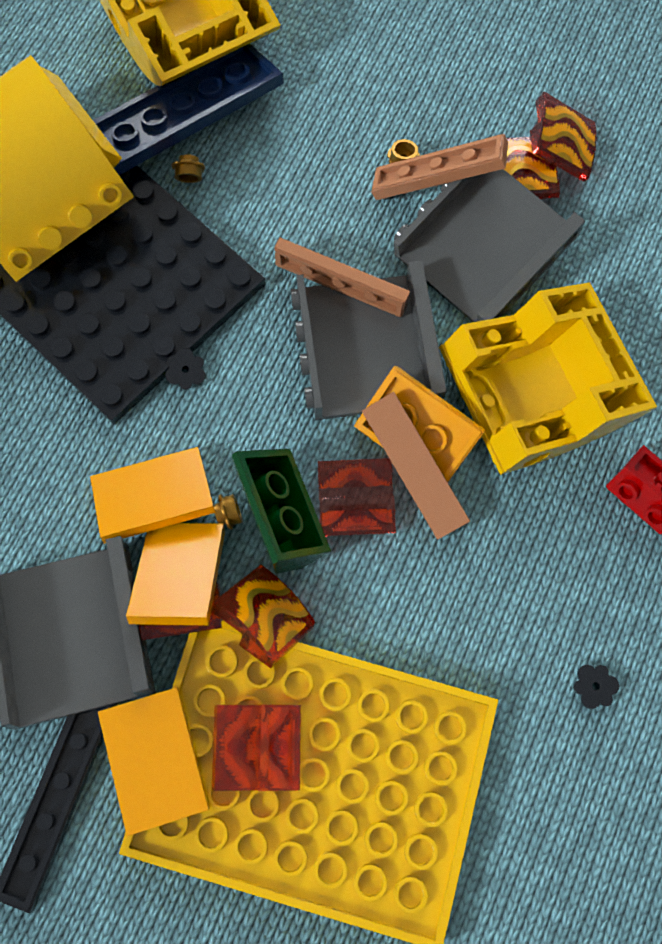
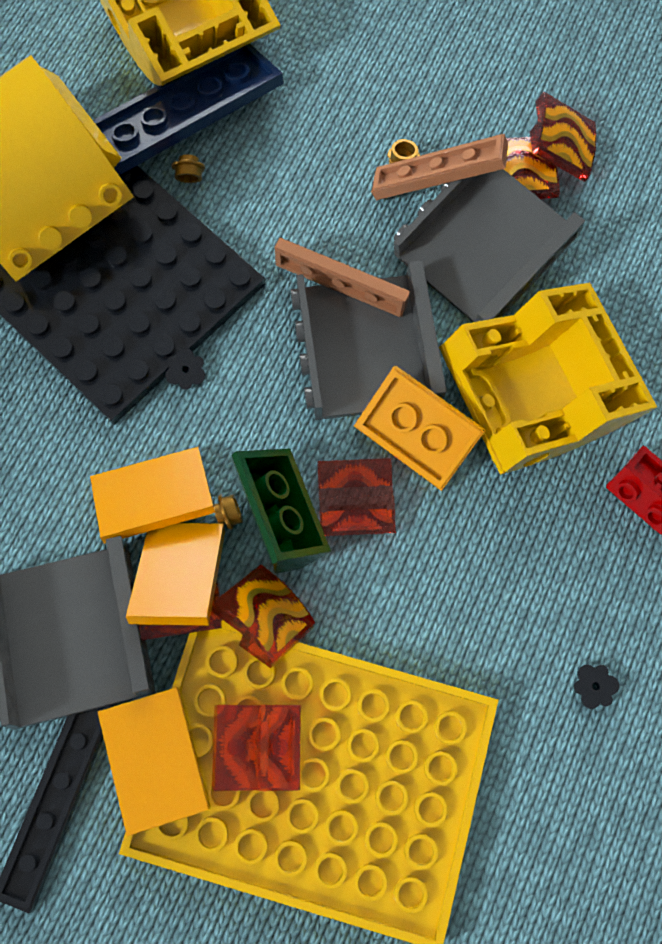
(415, 465): nougat tile -> none

